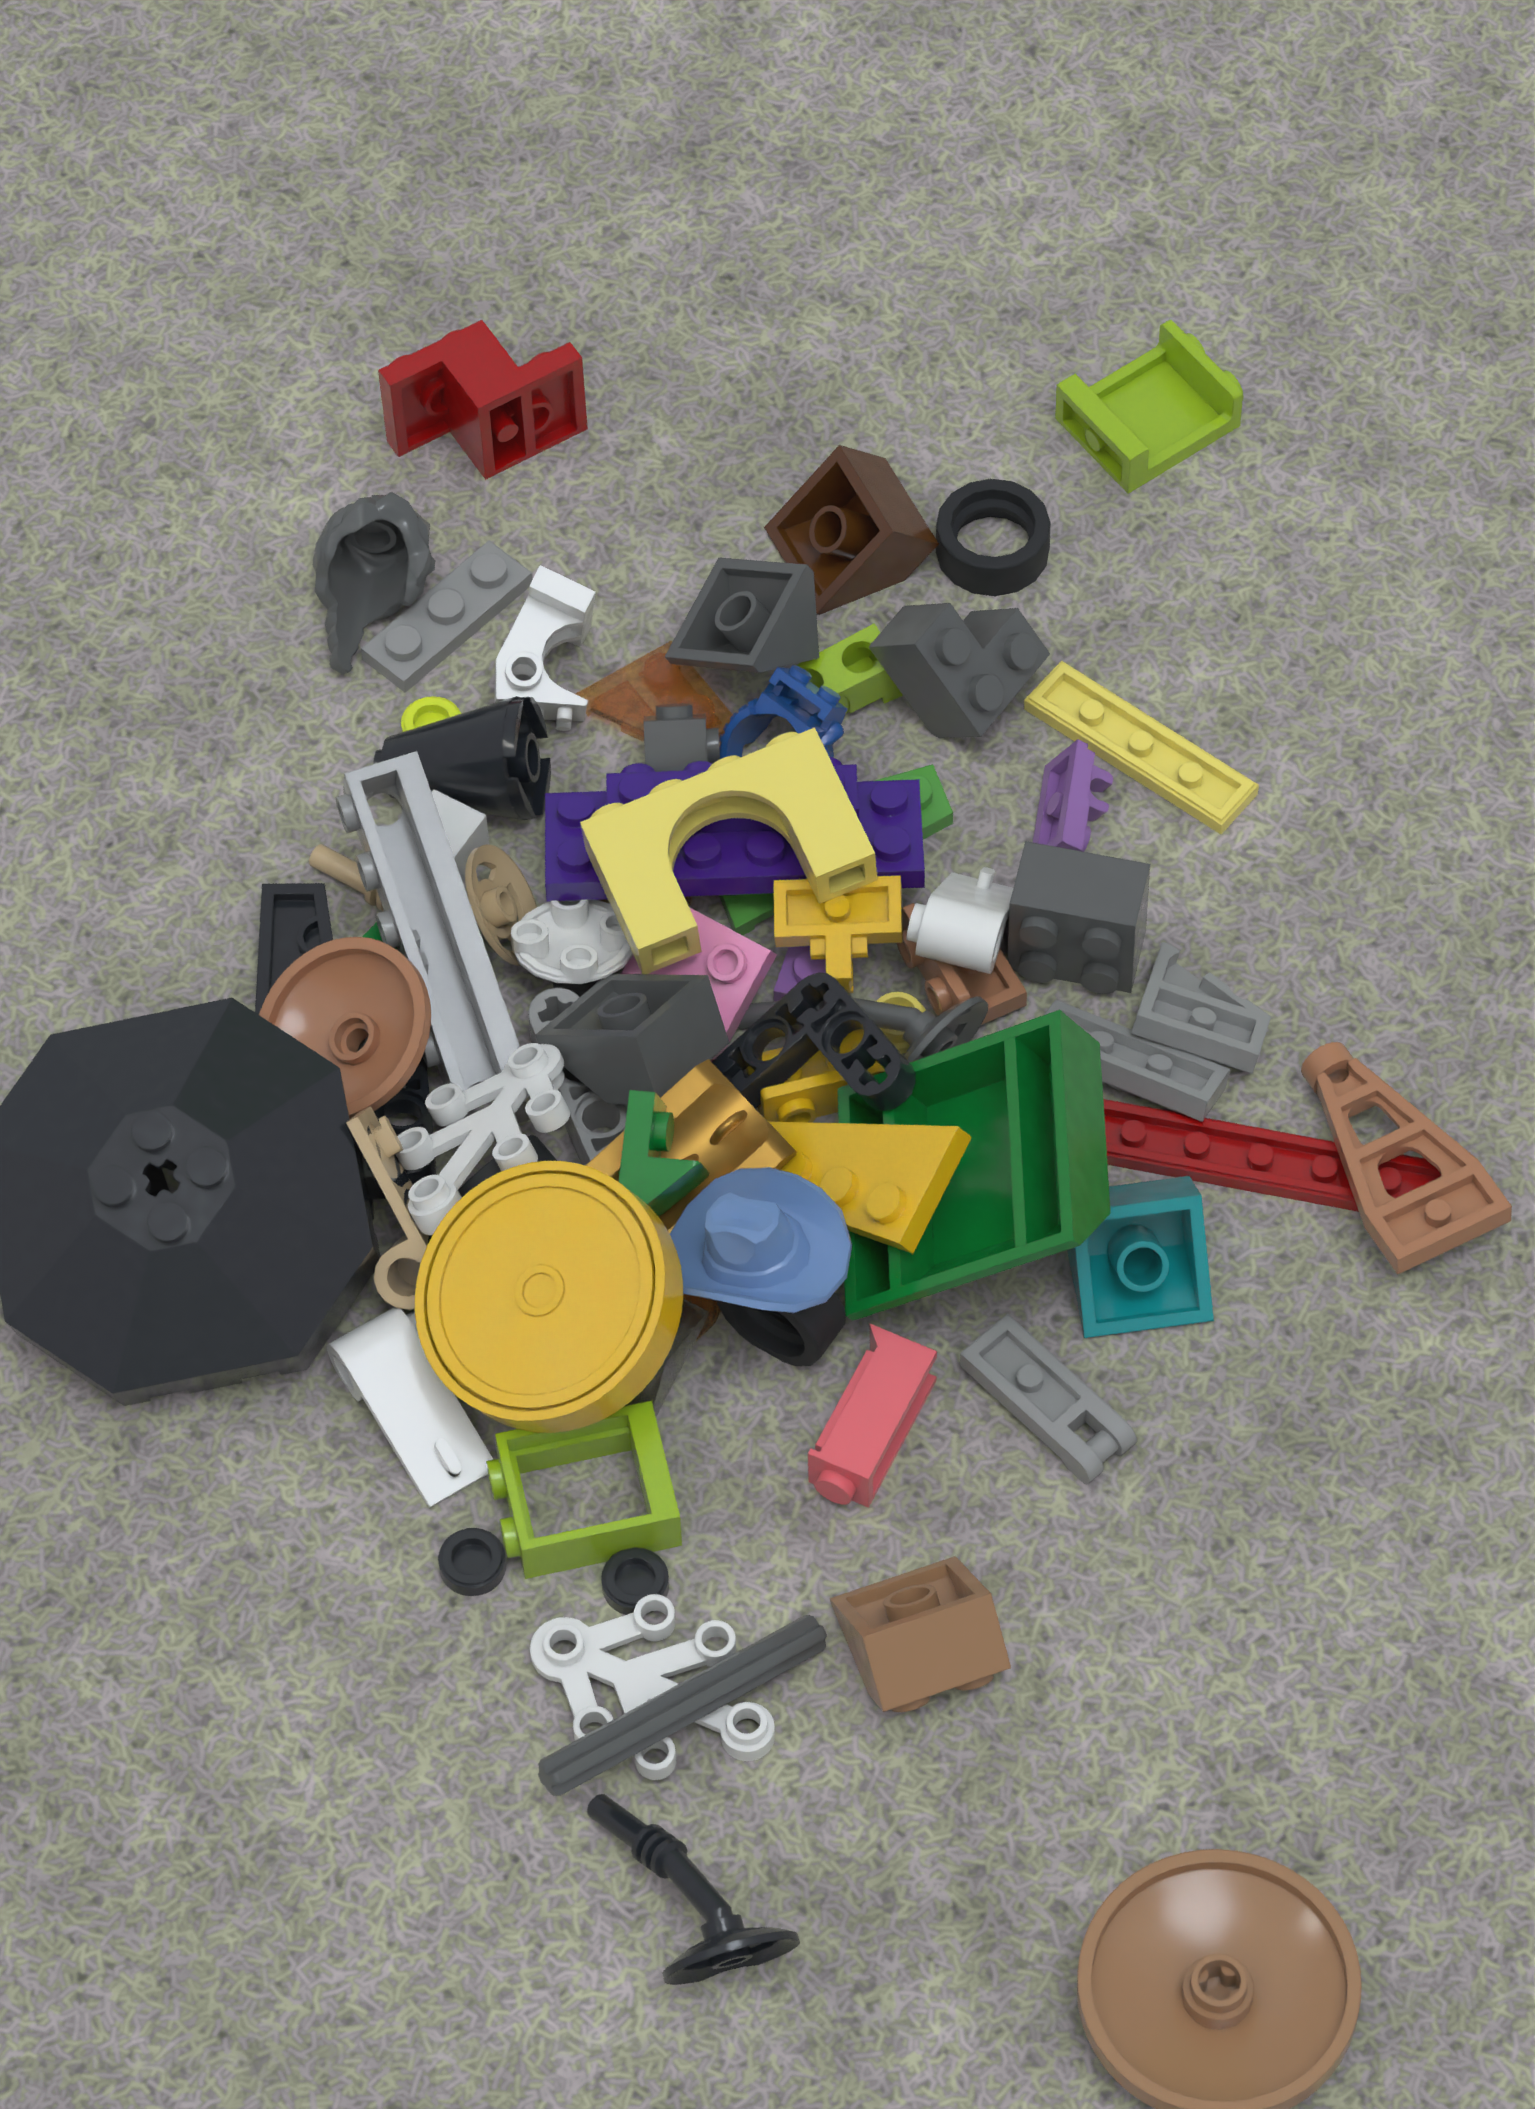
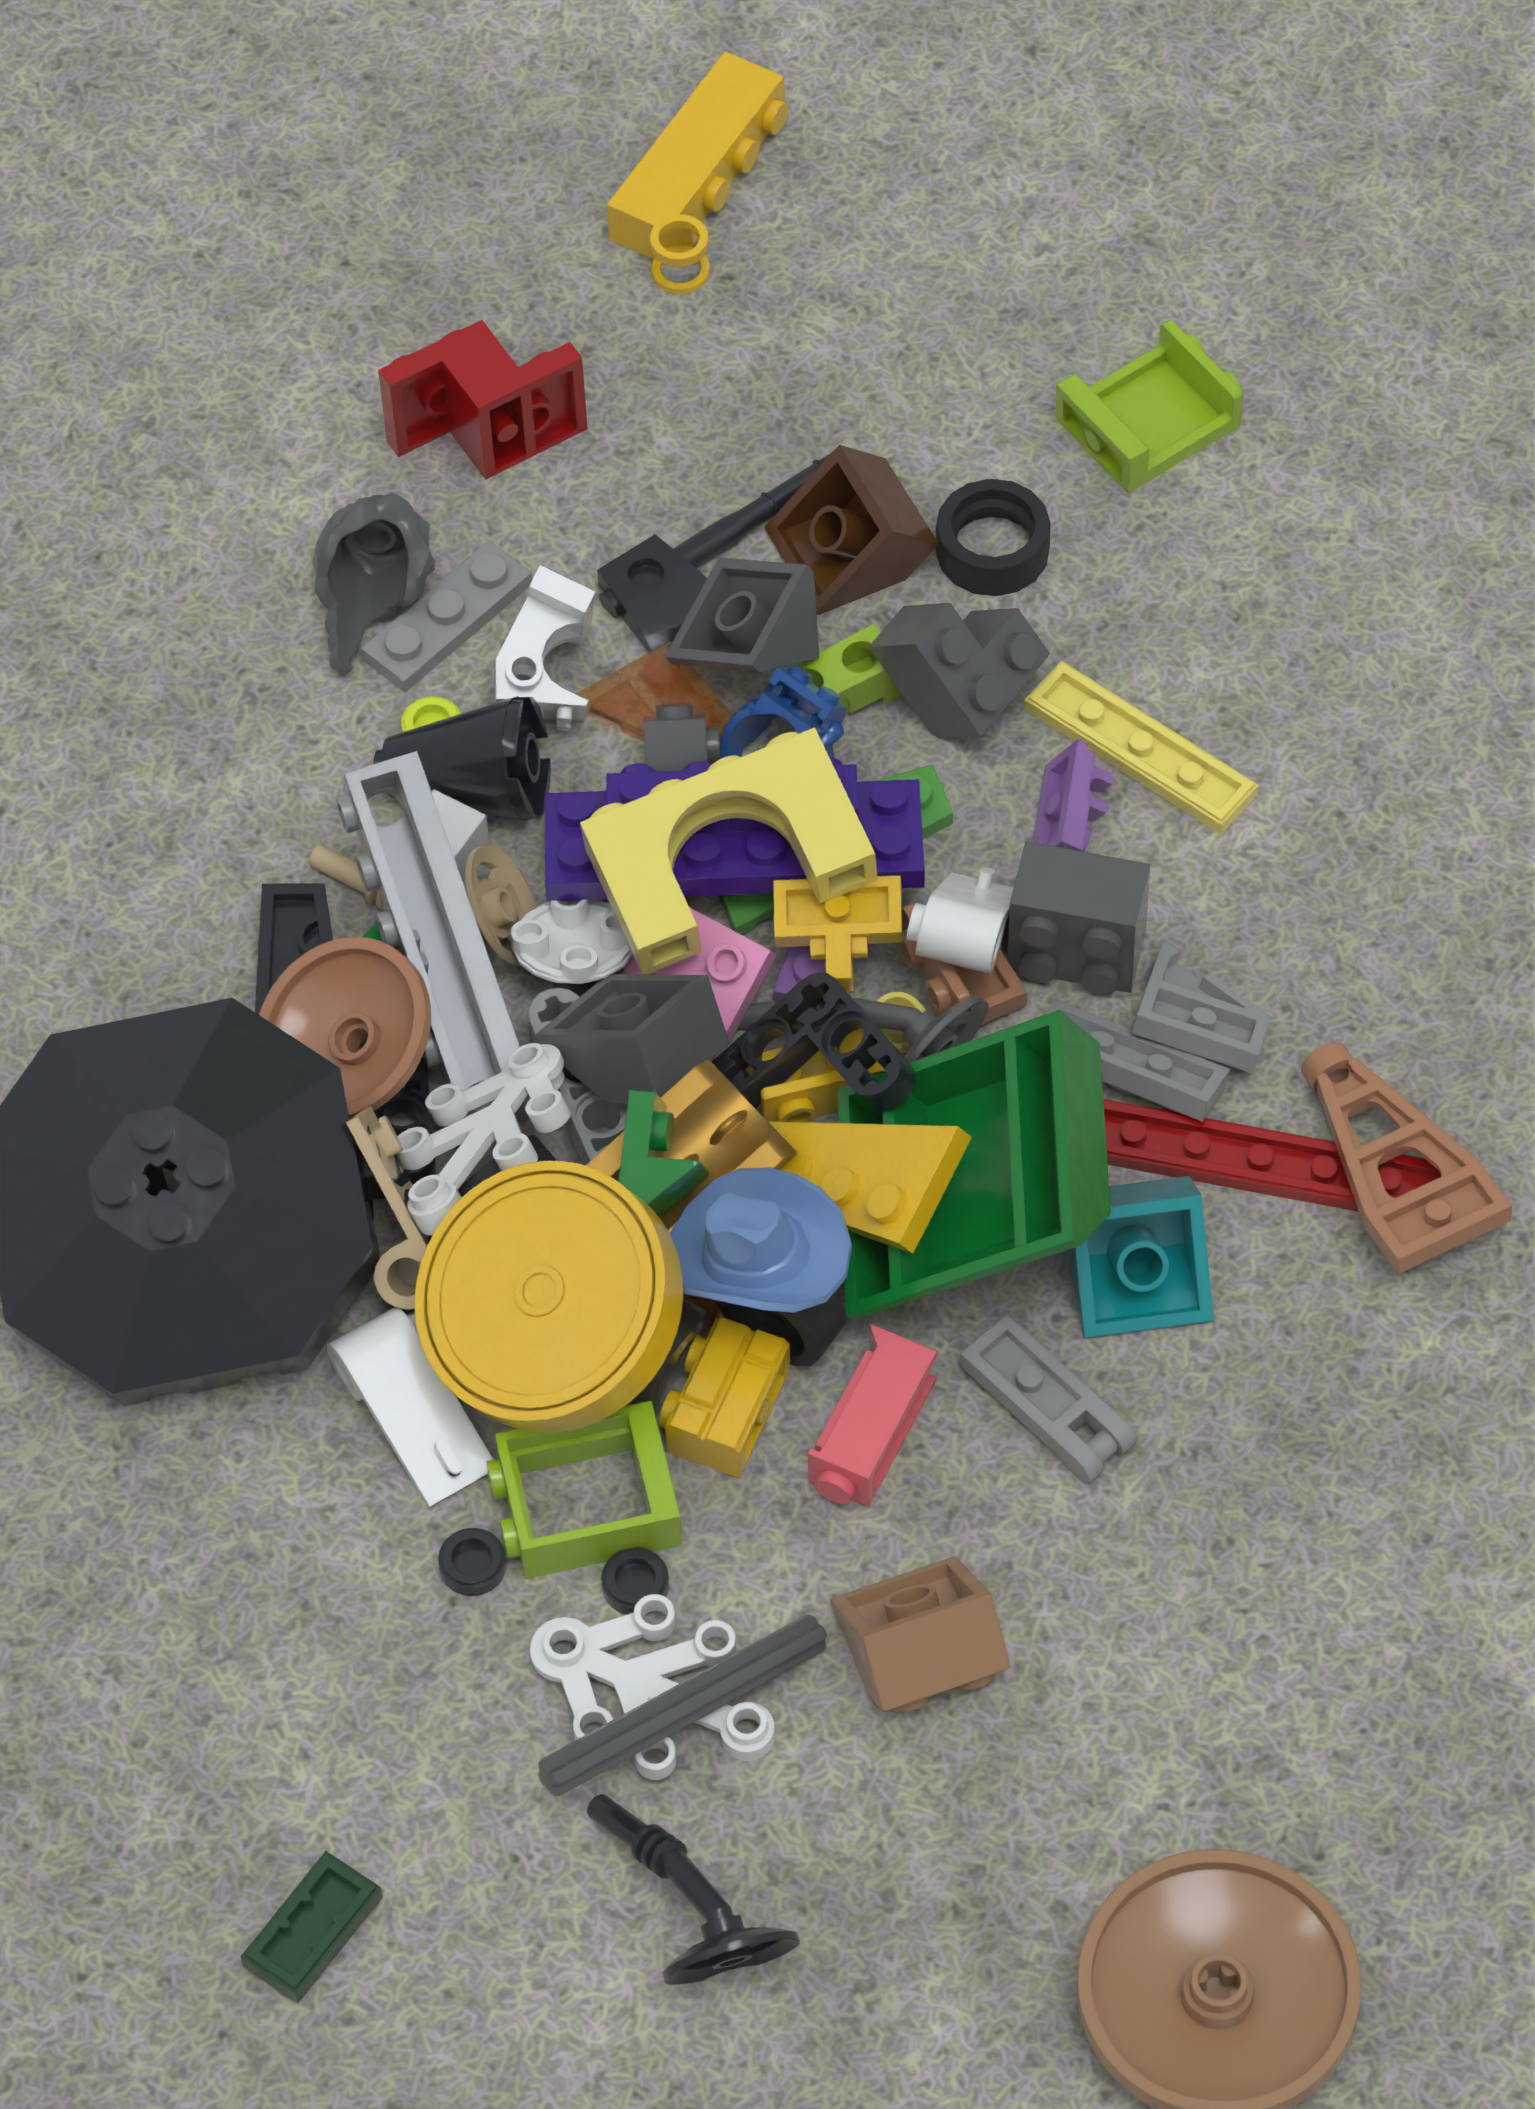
(311, 1926): none -> dark green plate
(658, 583): none -> black piece
(693, 167): none -> yellow hinge
(726, 1396): none -> yellow brick

